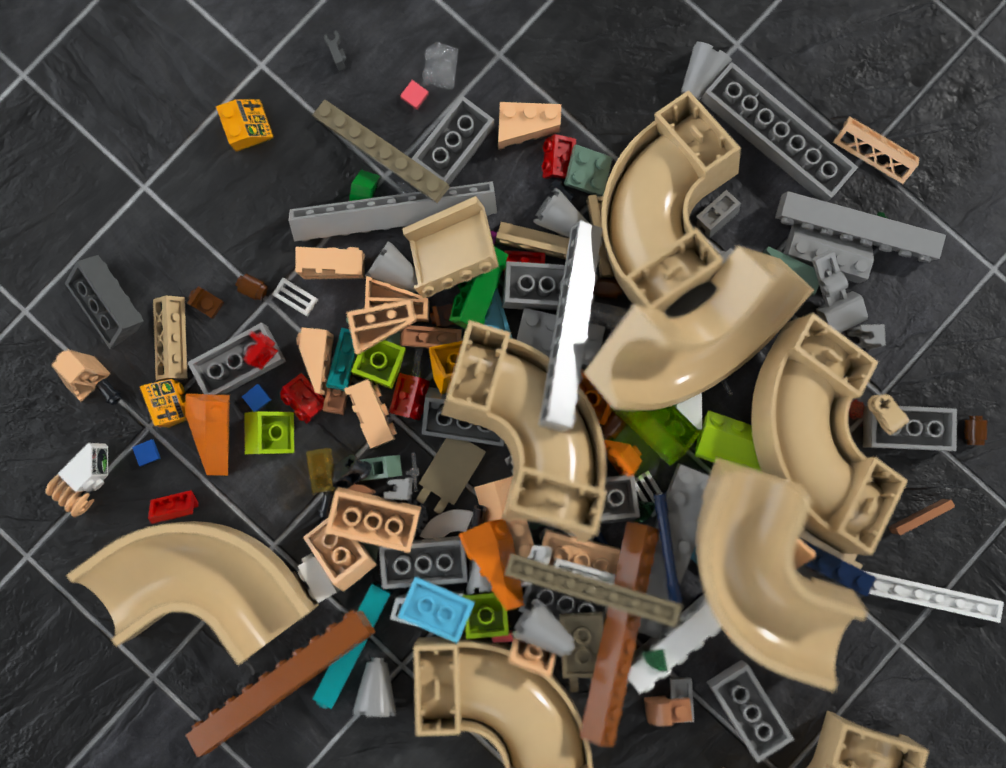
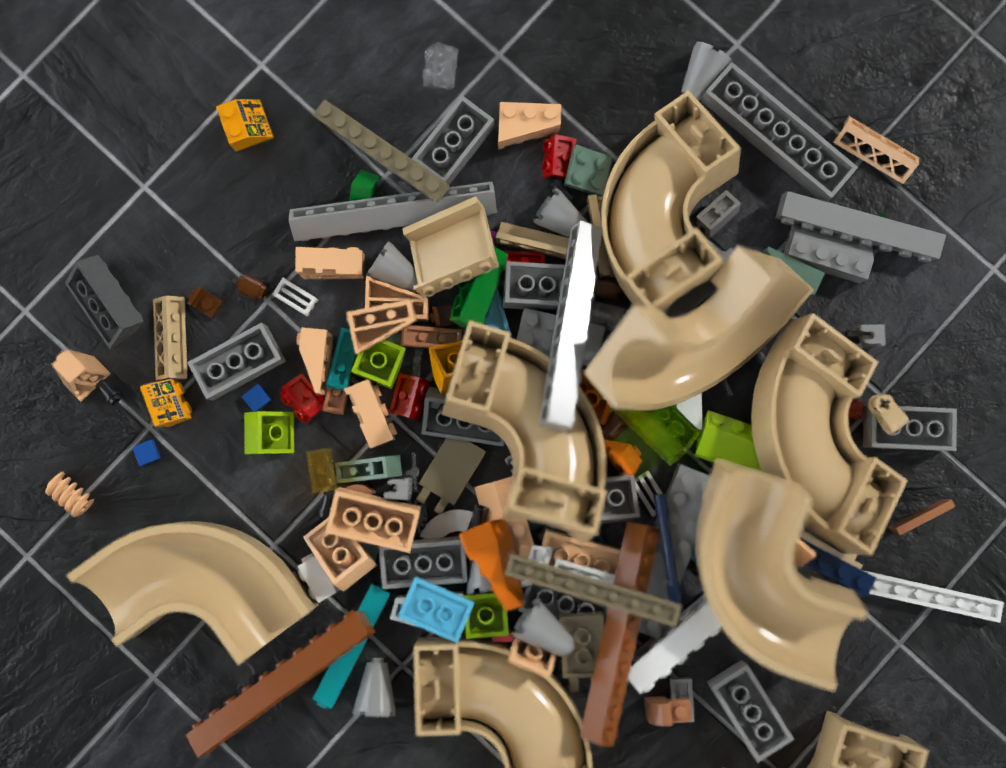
(87, 468): white slope -> none
(172, 506): red bracket -> none
(210, 429): orange wedge -> none
(262, 352): red bracket -> none
(338, 54): dark grey plate -> none
(349, 472): black piece -> none
(414, 94): coral tile -> none
(646, 510): clear green tile -> none
(656, 659): clear green tile -> none
(840, 309): light grey plate -> none
(975, 430): reddish brown brick -> none

